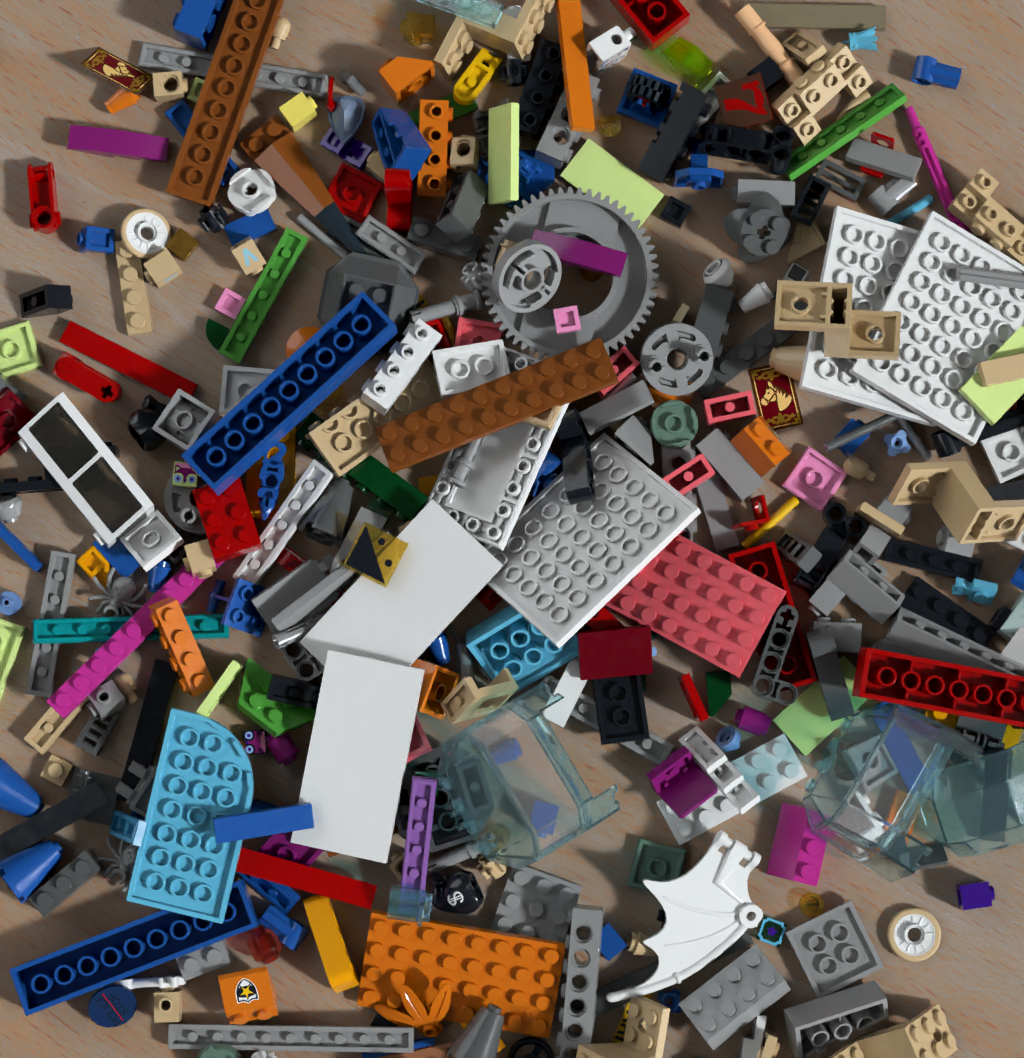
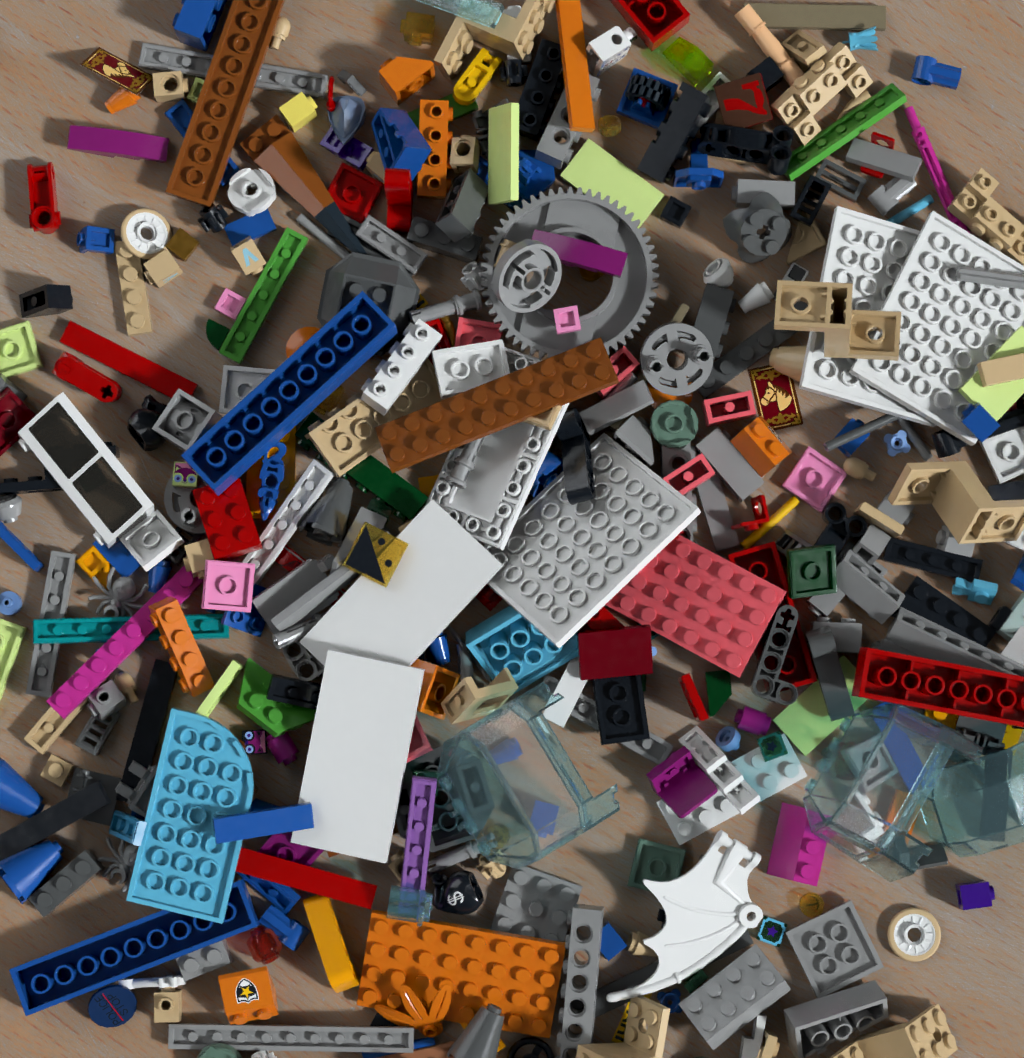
(228, 586): none -> bright pink tile
(695, 980): none -> clear green tile
(772, 746): none -> clear green tile
(811, 571): none -> dark green tile
(979, 421): none -> blue brick

